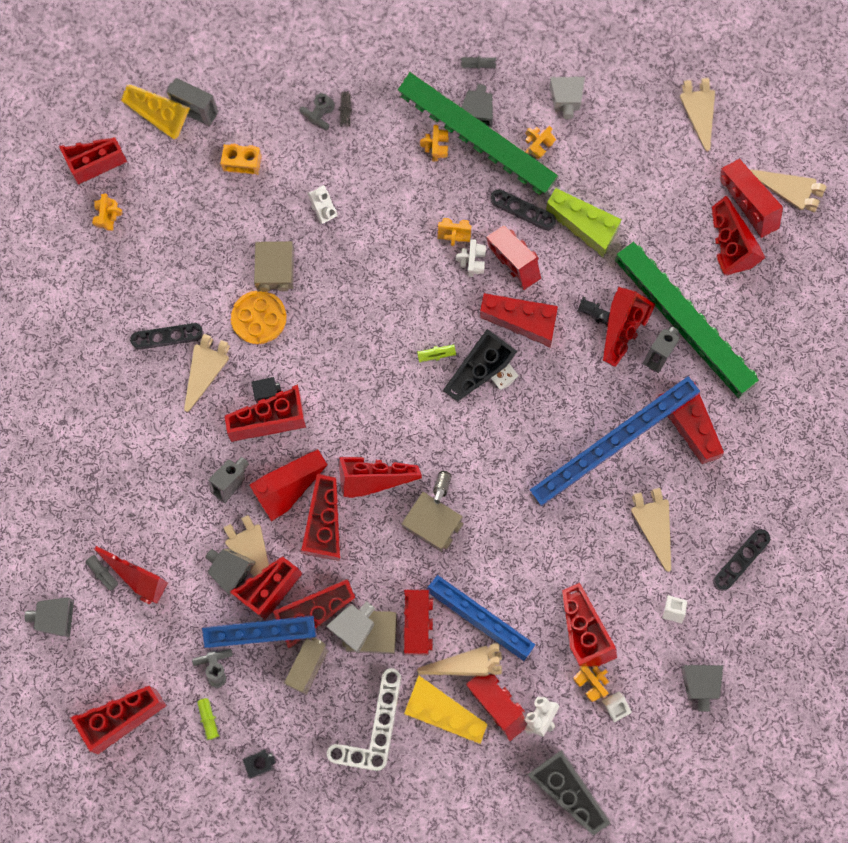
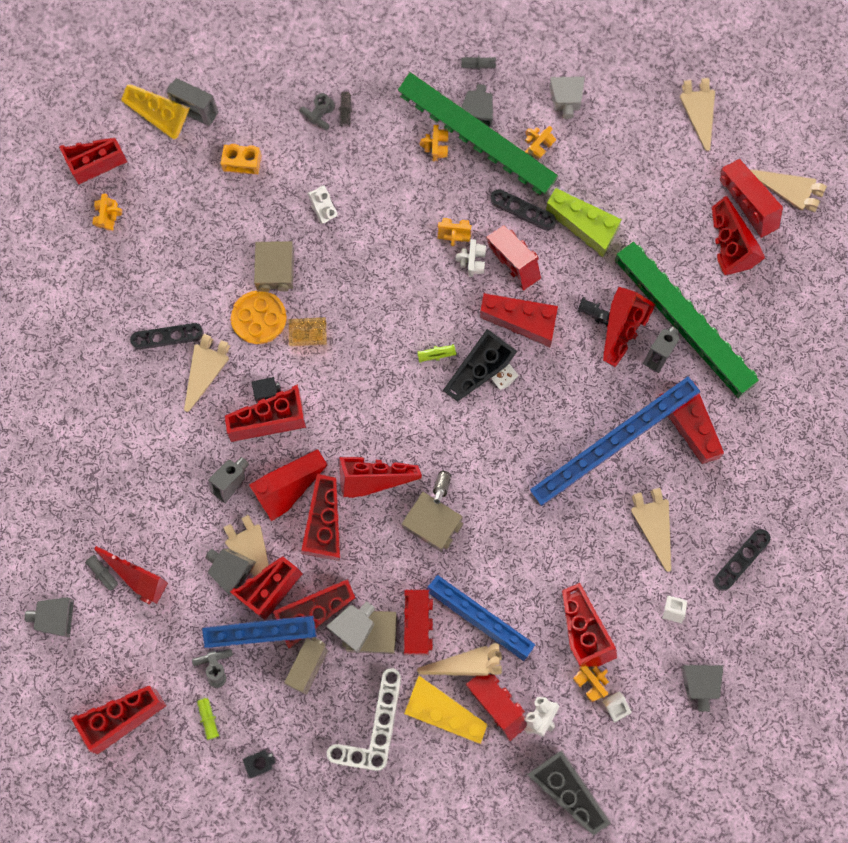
(307, 331): none -> clear yellow plate

